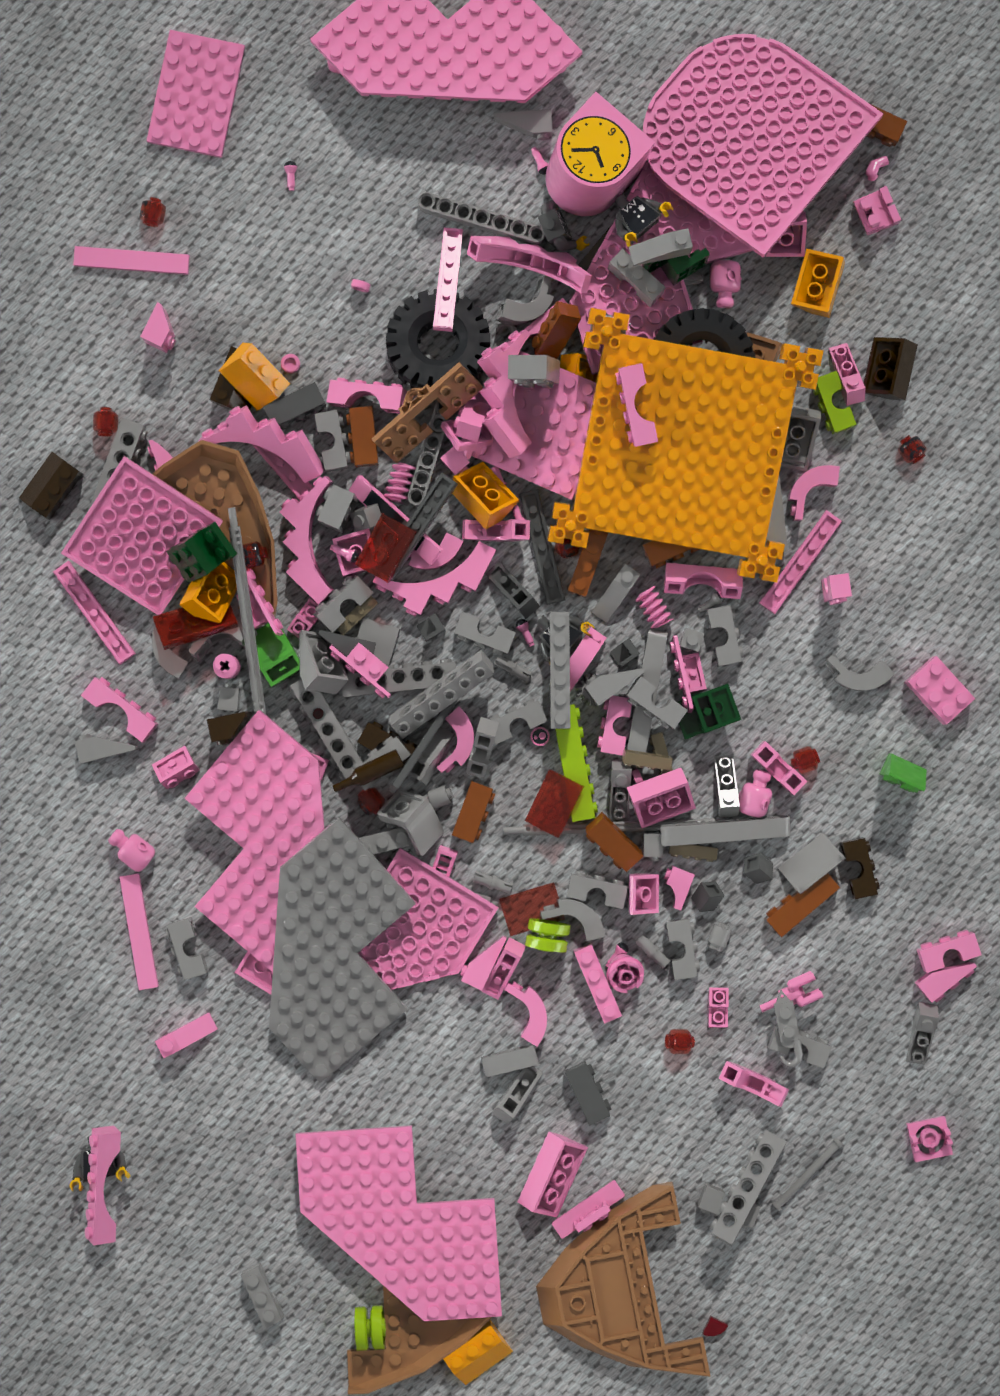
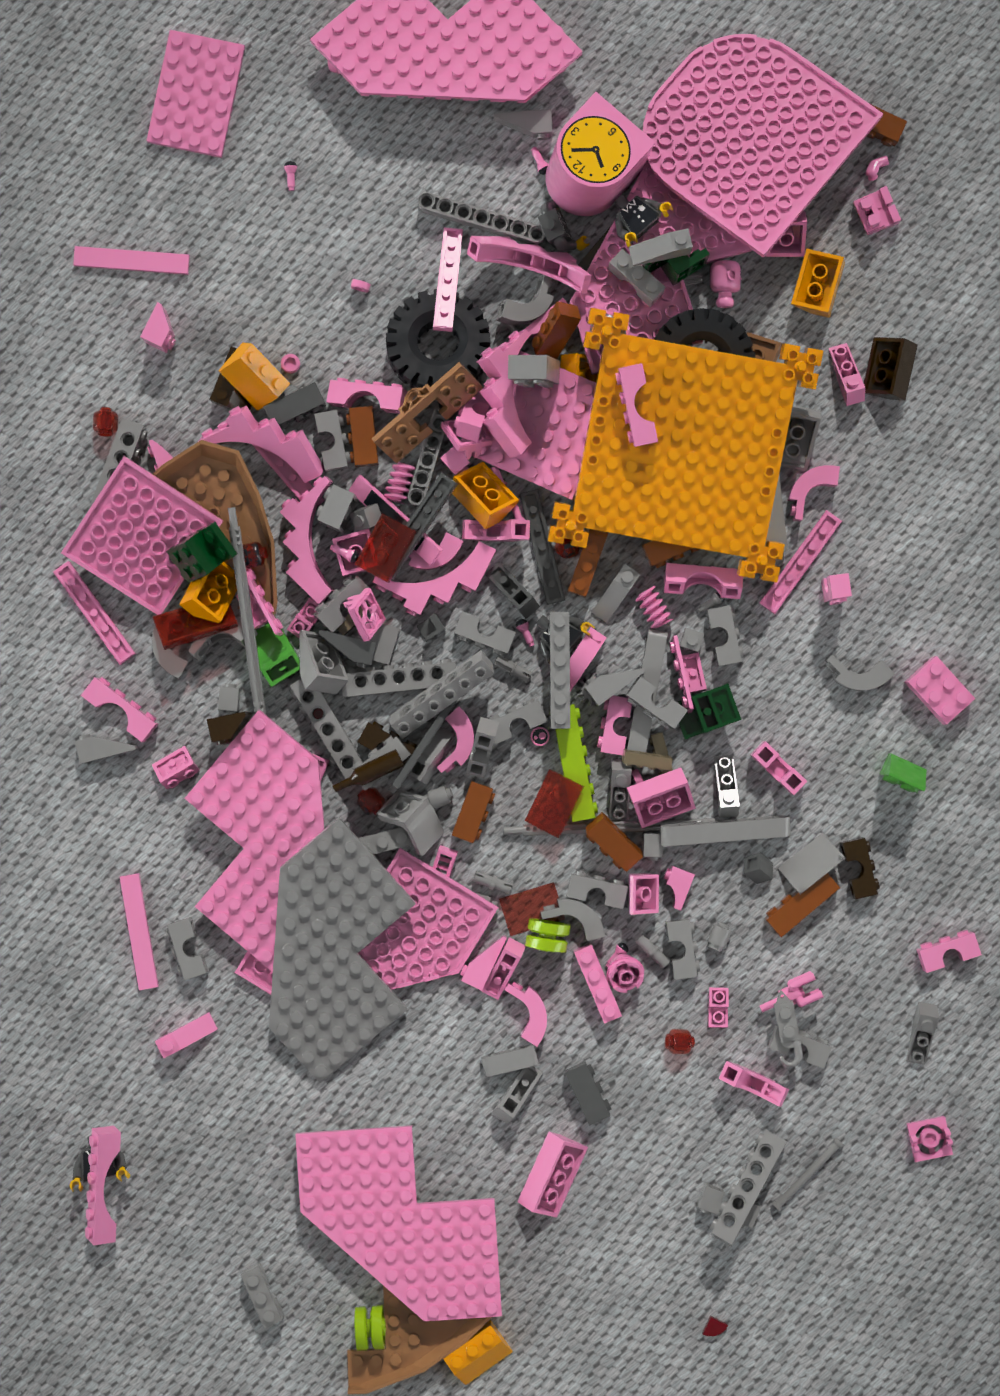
(50, 486): dark brown slope -> none
(133, 850): bright pink piece -> none
(152, 212): clear red head -> none
(233, 663): bright pink piece -> none
(365, 664): bright pink bracket -> none
(377, 618): none -> bright pink piece
(589, 1210): bright pink bracket -> none
(605, 1292): medium nougat piece -> none
(624, 652): dark grey panel -> none
(696, 851): dark tan piece -> none
(707, 896): dark grey panel -> none
(755, 796): bright pink piece -> none
(805, 759): clear red head -> none
(837, 419): lime arch -> none
(912, 449): clear red head -> none
(937, 982): bright pink slope -> none

